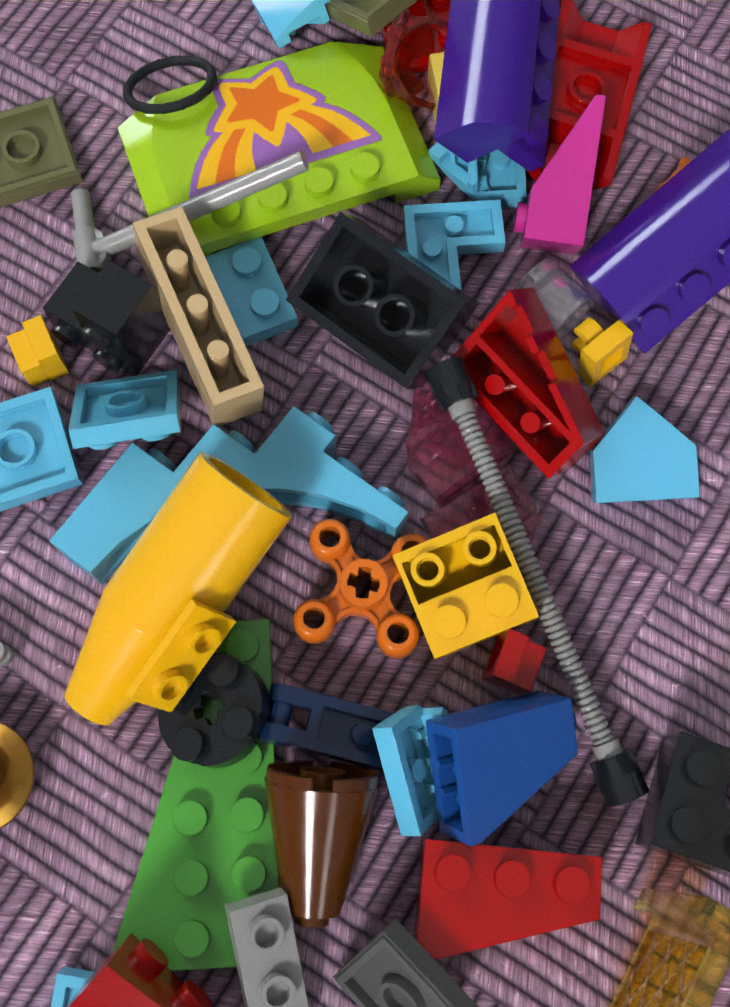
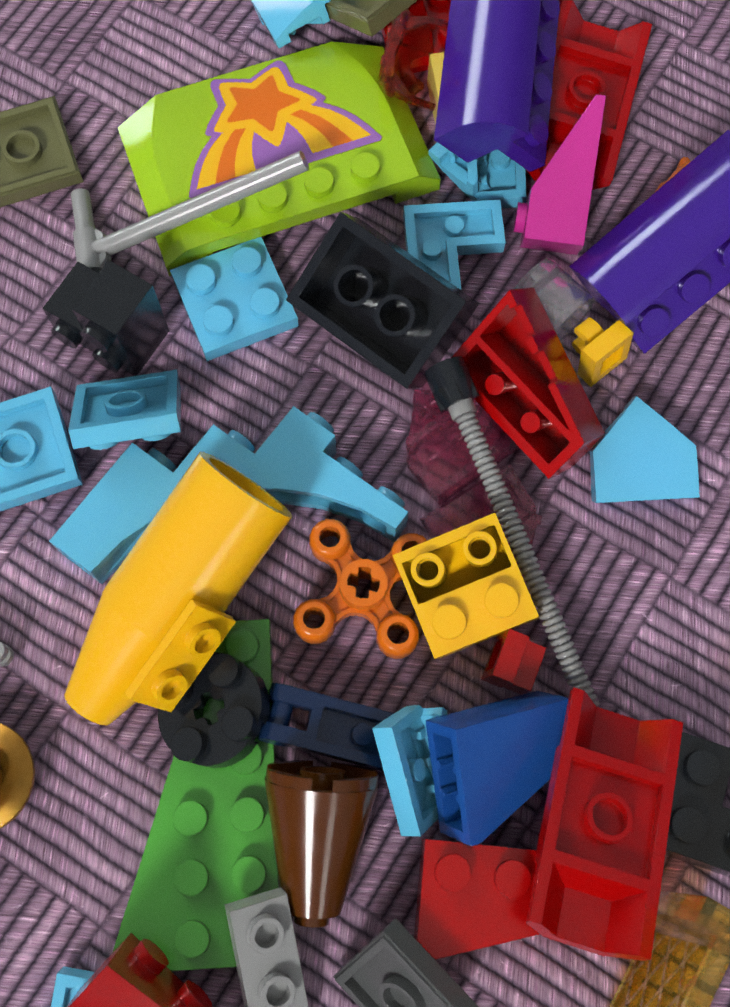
(37, 352): yellow piece -> none
(173, 106): black piece -> none
(198, 317): tan brick -> none
(605, 831): none -> red piece

